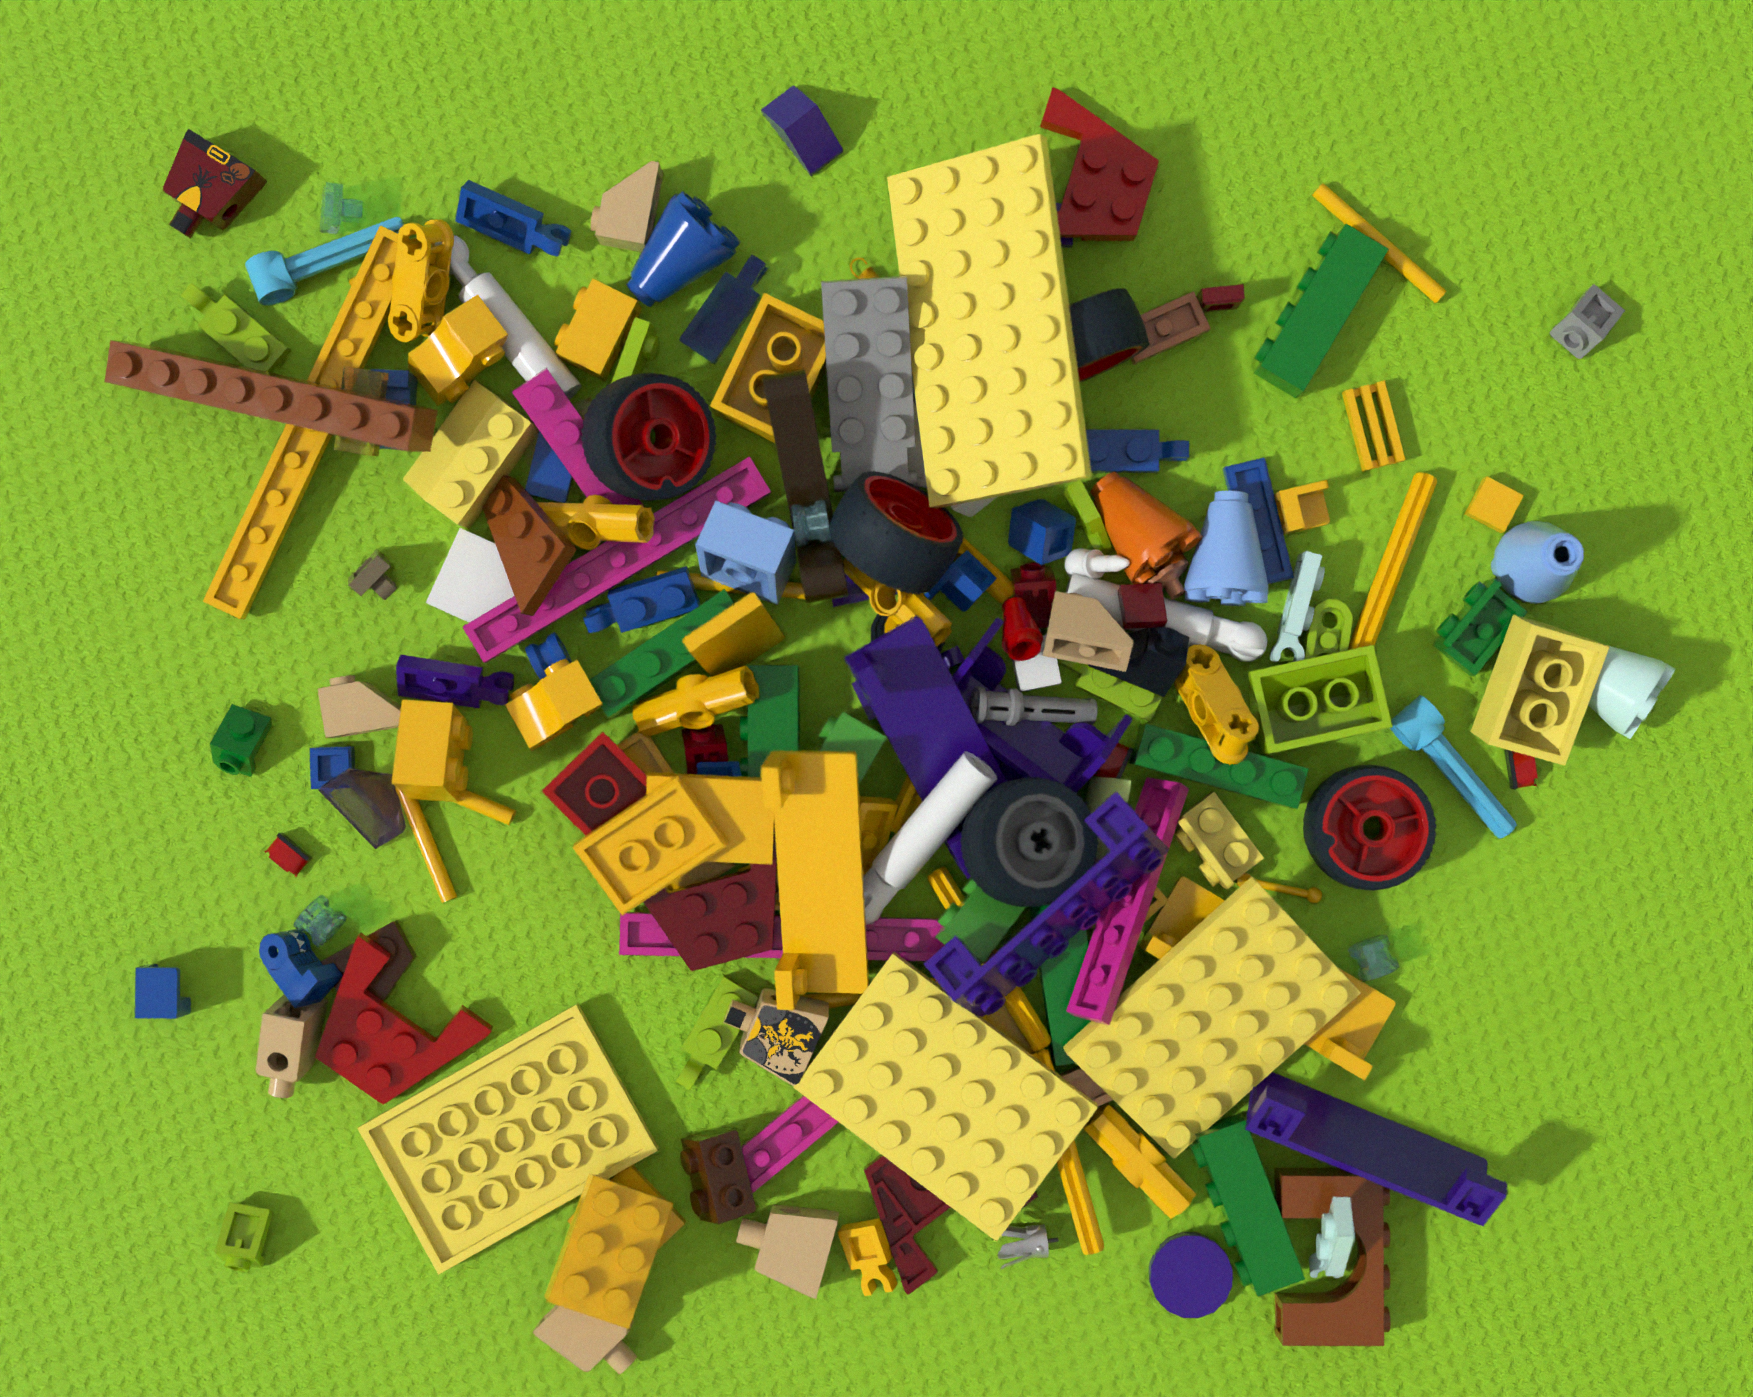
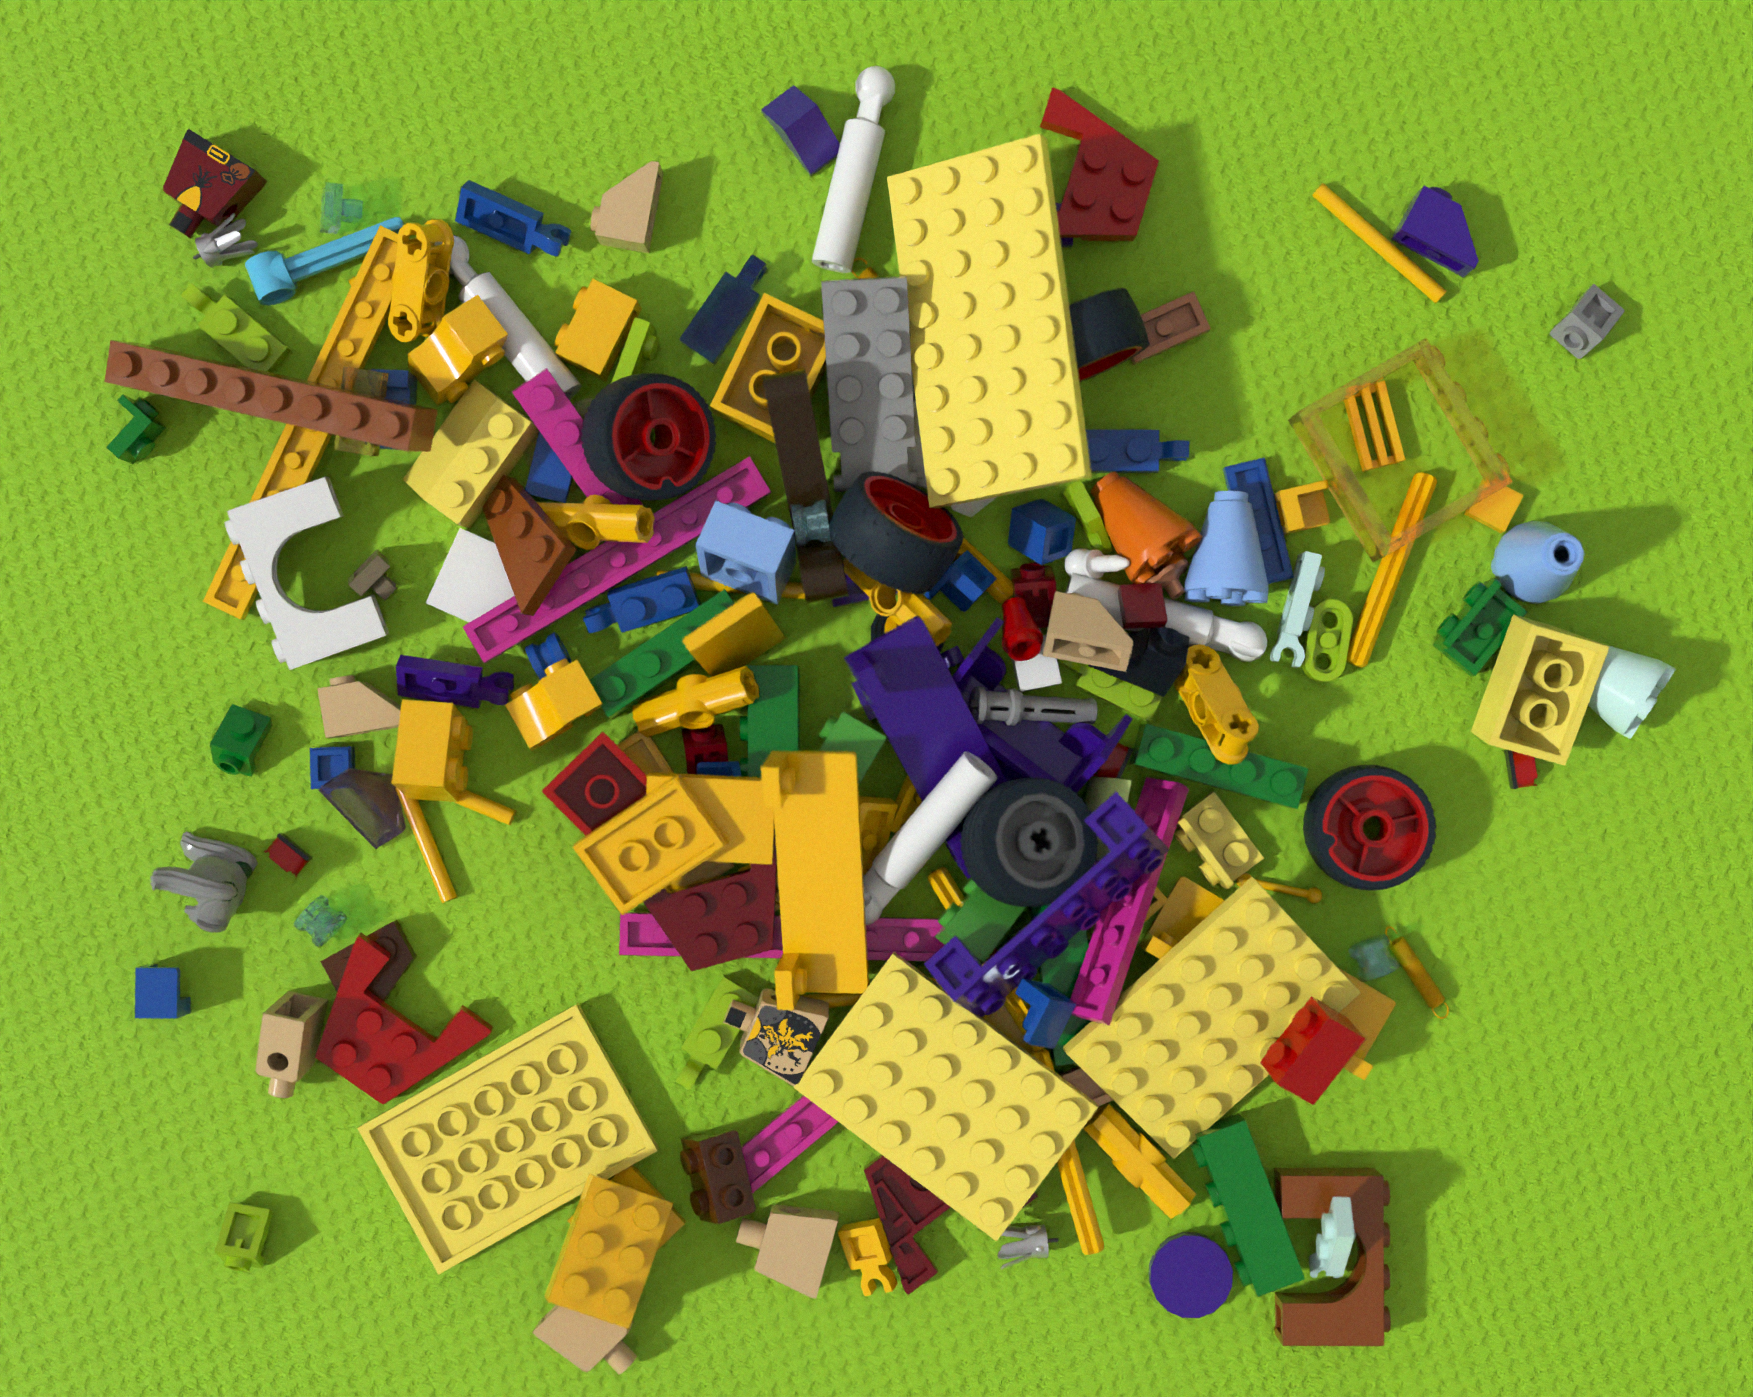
(138, 436): none -> green bracket
(213, 879): none -> light grey hair
(218, 245): none -> flat silver piece
(262, 532): none -> white arch
(297, 968): blue leg -> none
(680, 250): blue cone -> none
(853, 174): none -> white piece
(1047, 1013): none -> blue panel
(1221, 298): dark red tile -> none
(1312, 1050): none -> red brick
(1318, 700): lime slope -> none
(1320, 310): green brick -> none
(1345, 485): none -> clear yellow window
(1374, 1148): dark purple bracket -> none
(1417, 973): none -> yellow piece
(1421, 728): medium azure axle -> none
(1437, 231): none -> dark purple slope

